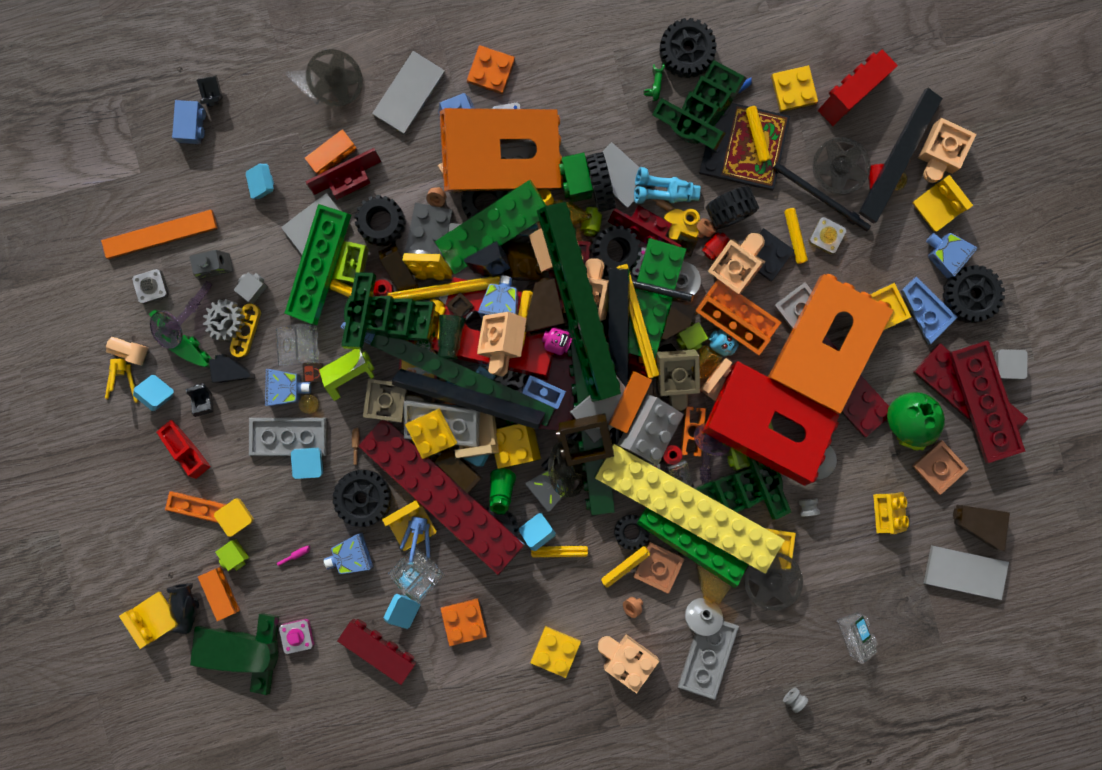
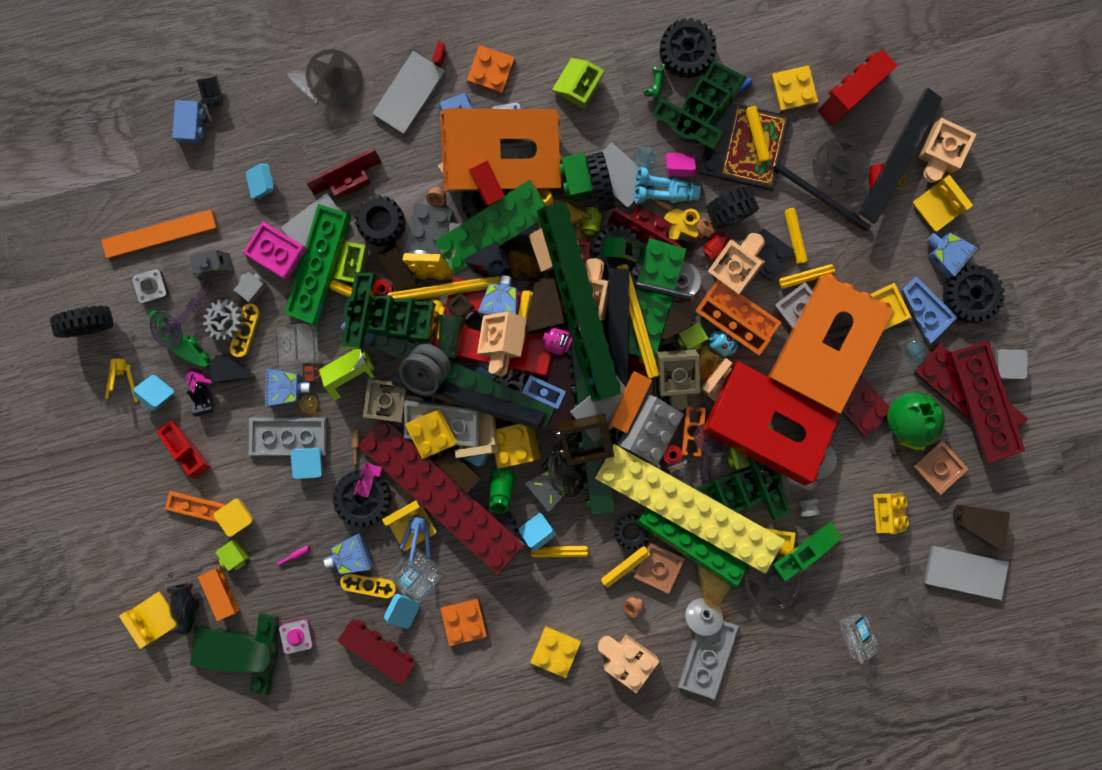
(81, 321): none -> black wheel
(131, 351): light nougat piece -> none
(198, 375): none -> dark pink piece
(274, 250): none -> dark pink tile
(331, 152): orange piece -> none
(355, 577): none -> yellow beam
(365, 485): none -> dark pink piece
(425, 369): none -> dark grey wheel
(439, 54): none -> red tile
(486, 183): none -> red tile
(578, 82): none -> lime slope
(624, 250): none -> dark green slope
(644, 156): none -> clear light blue piece
(680, 165): none -> dark pink piece
(795, 700): light grey wheel -> none
(805, 276): none -> yellow axle
(807, 552): none -> green slope
(827, 236): piece -> none
(915, 349): none -> clear light blue piece

